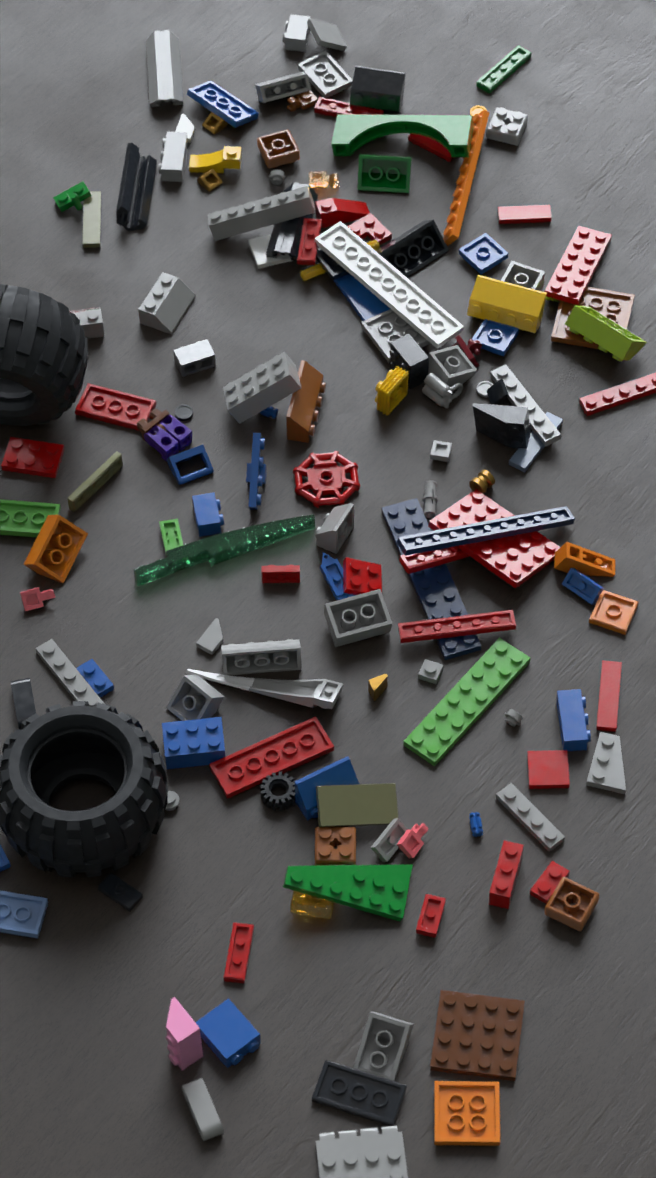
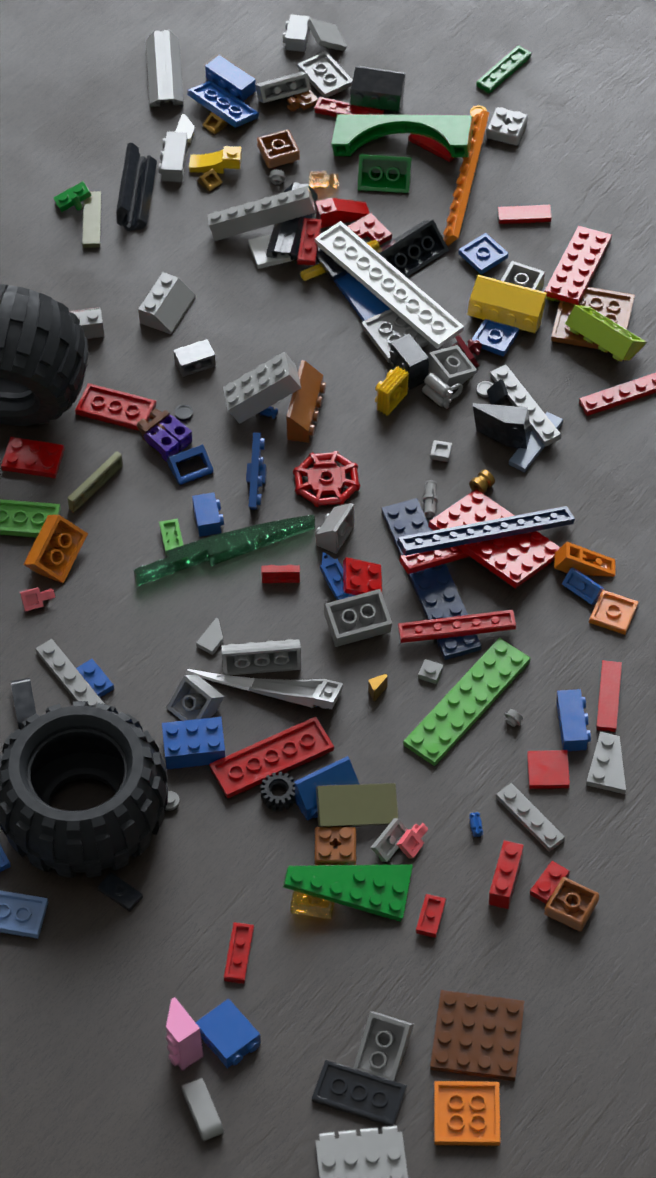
(230, 78): none -> brick

